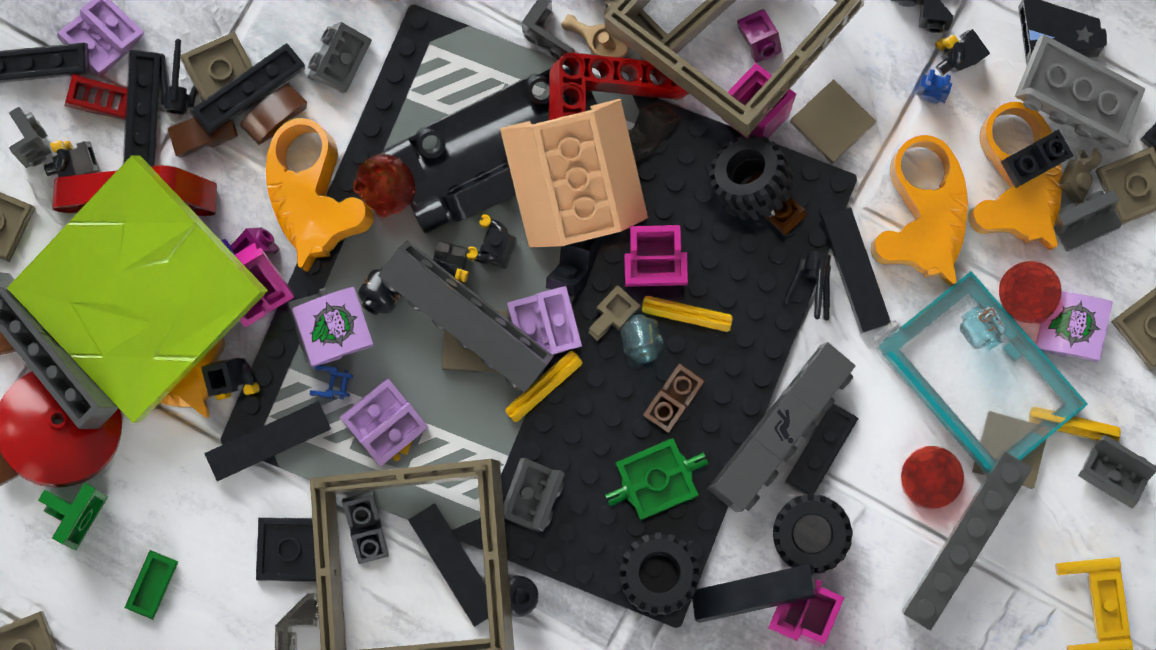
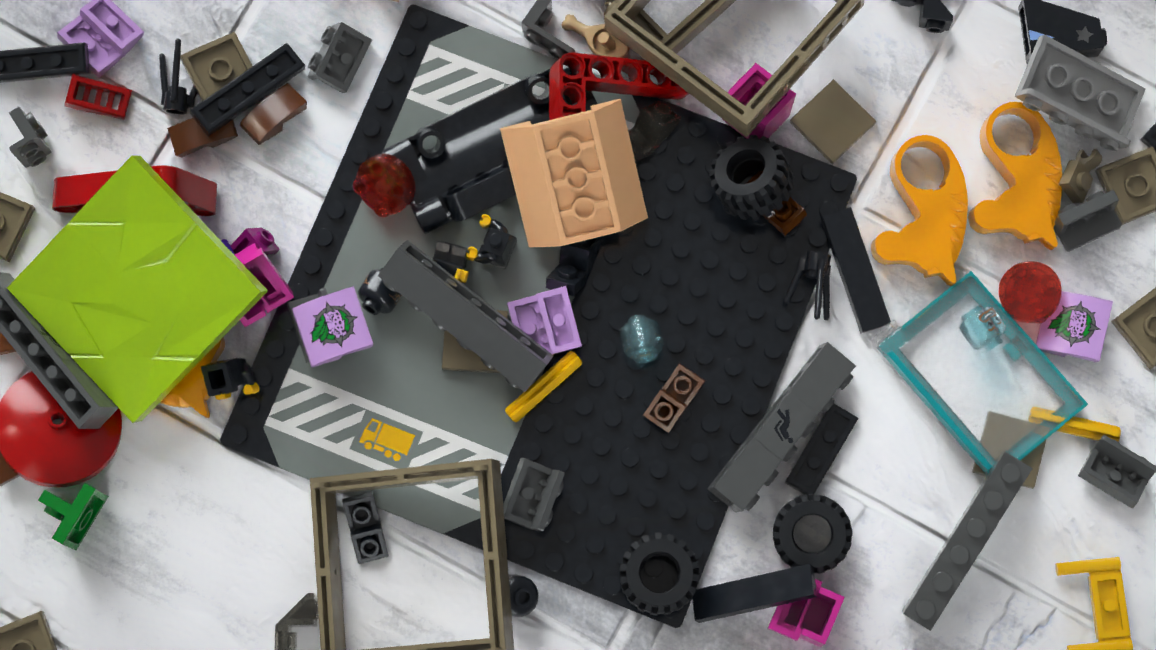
(70, 160): black piece -> none
(141, 105): black tile -> none
(151, 584): green tile -> none
(267, 441): black tile -> none
(285, 550): black tile -> none
(300, 201): light orange animal -> none
(329, 393): blue piece -> none
(383, 422): lavender slope -> none
(452, 562): black tile -> none
(615, 310): dark tan plate -> none
(655, 257): dark pink plate -> none
(656, 479): green plate -> none
(687, 313): yellow axle -> none
(760, 35): magenta bracket -> none
(932, 477): clear red tile -> none
(934, 87): blue plate -> none
(960, 53): black piece -> none
(1037, 158): black slope -> none

